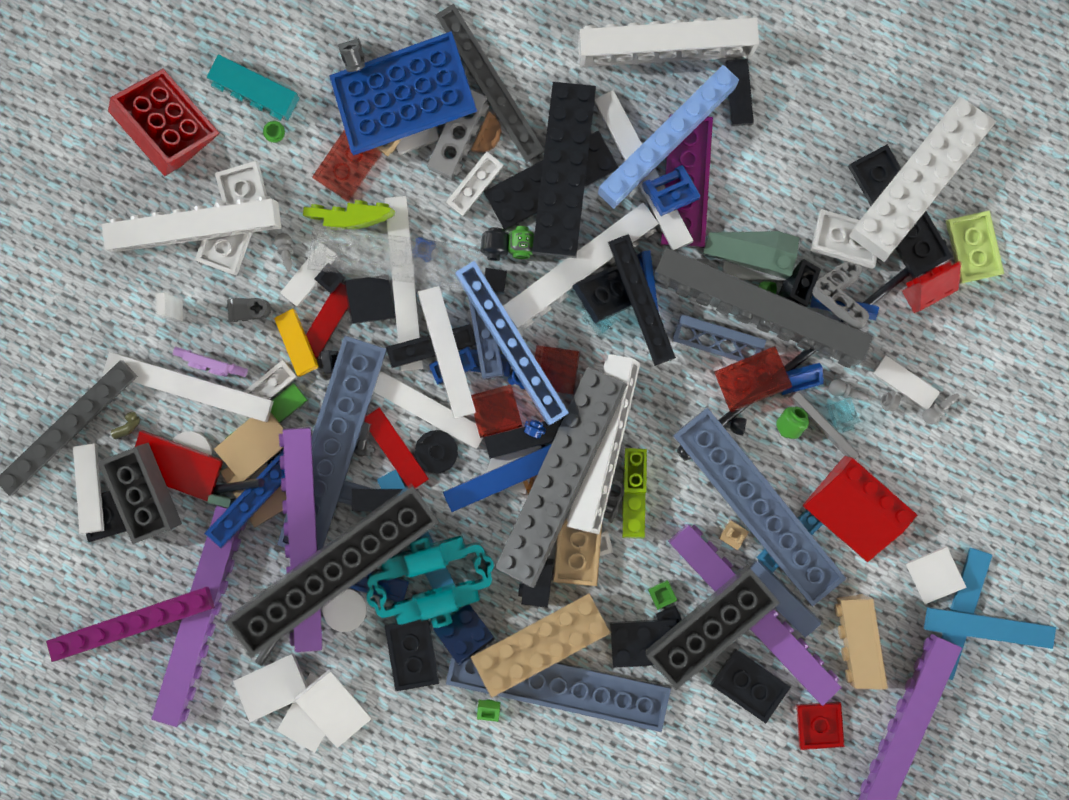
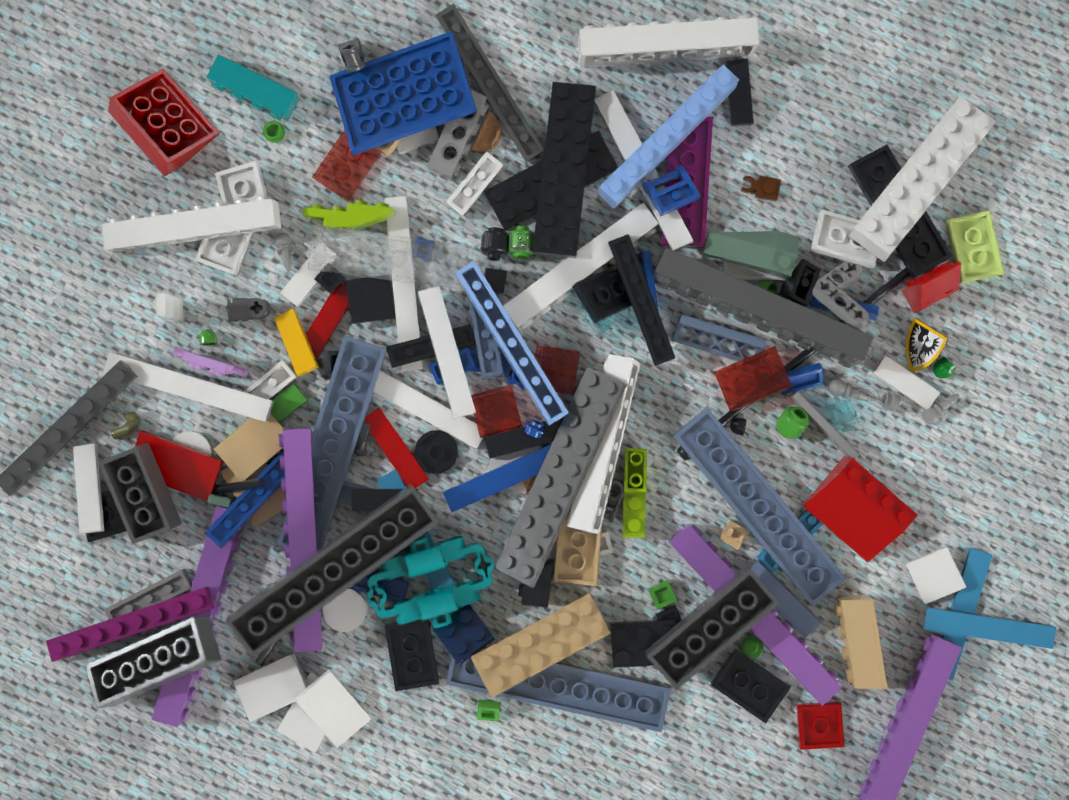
(153, 662): none -> dark grey brick
(160, 591): none -> light grey tile
(207, 337): none -> bright green hinge
(752, 647): none -> bright green plate
(765, 188): none -> reddish brown plate
(923, 345): none -> shield
(943, 368): none -> green plate

